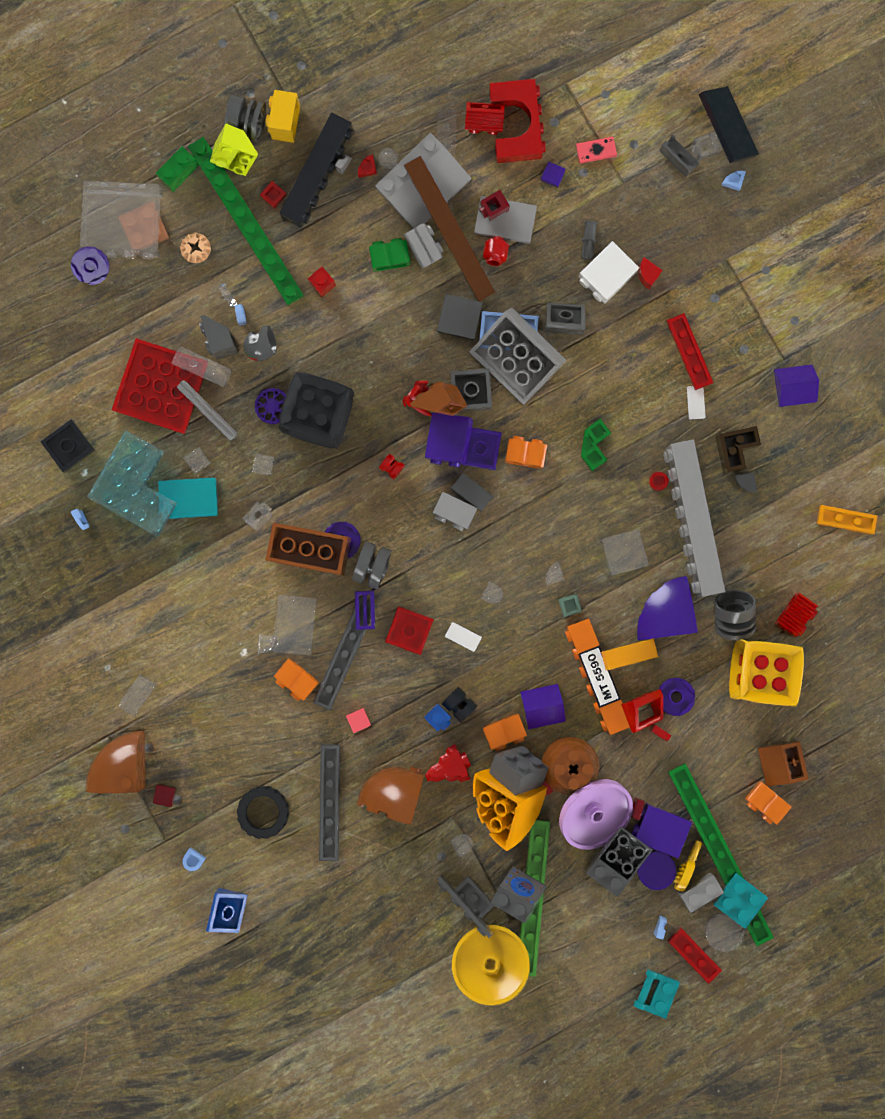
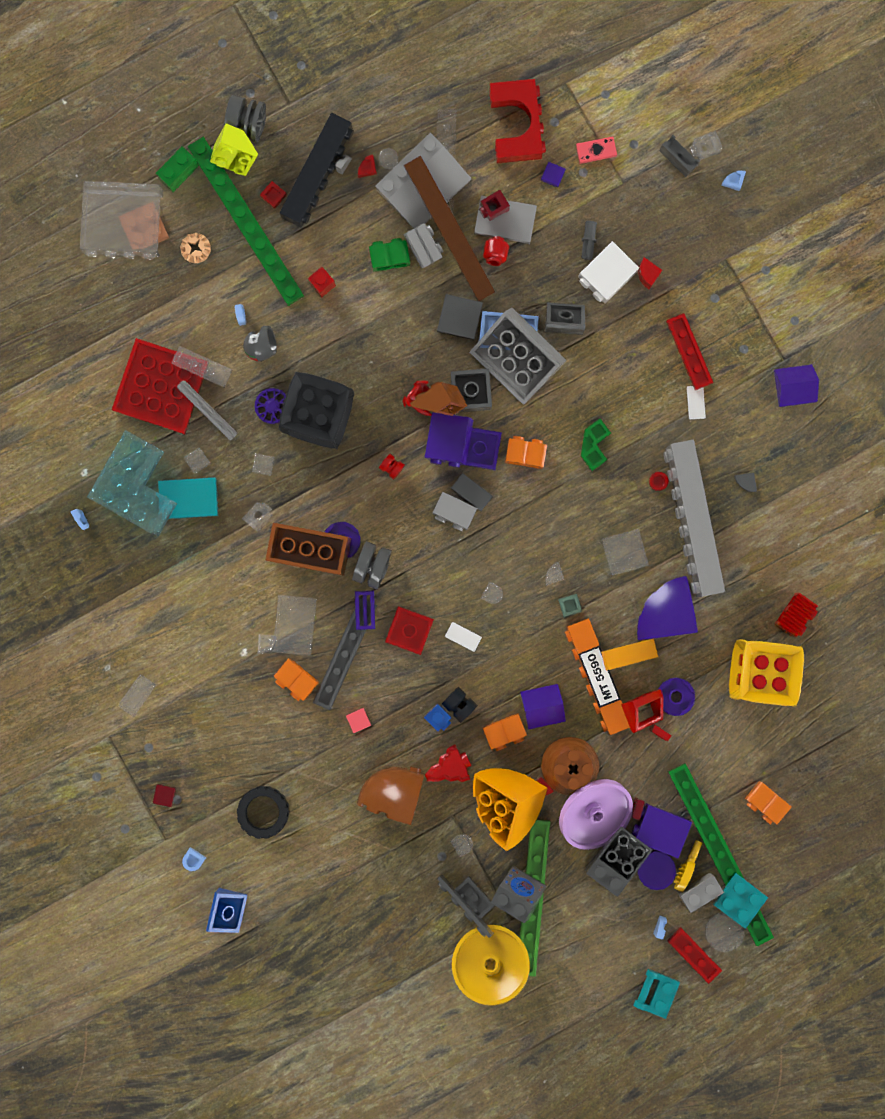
(67, 446): black plate -> none
(90, 265): tile -> none
(119, 766): dark orange brick -> none
(219, 338): dark grey slope -> none
(227, 295): clear tile -> none
(283, 116): yellow brick -> none
(329, 802): dark grey tile -> none
(484, 118): red brick -> none
(518, 770): dark grey brick -> none
(728, 124): black tile -> none
(731, 447): dark brown brick -> none
(735, 614): dark grey wheel -> none
(783, 763): dark orange slope -> none
(847, 519): light orange tile -> none

